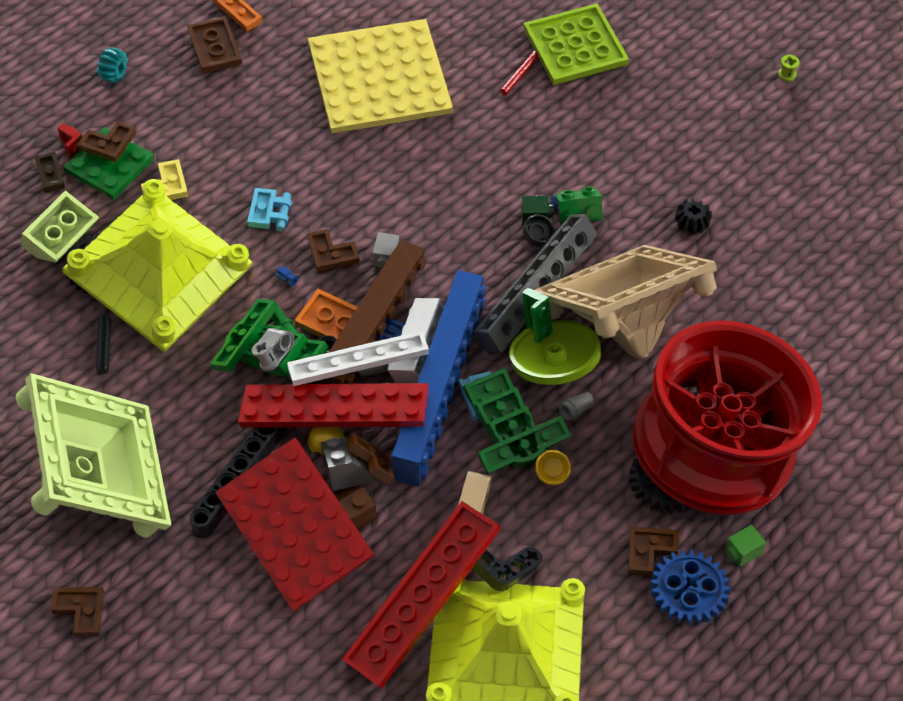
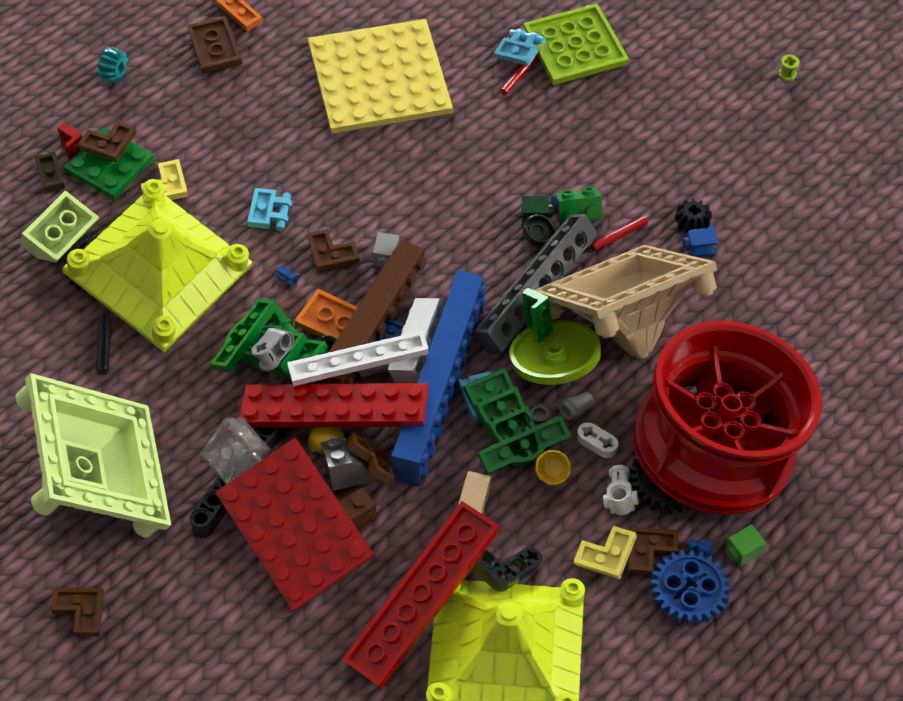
(234, 449): none -> clear slope
(517, 50): none -> medium azure plate
(540, 415): none -> dark grey plate
(597, 440): none -> white beam
(608, 559): none -> light yellow plate
(619, 233): none -> red bar
(619, 493): none -> white connector
(700, 242): none -> blue window
(701, 546): none -> blue piece

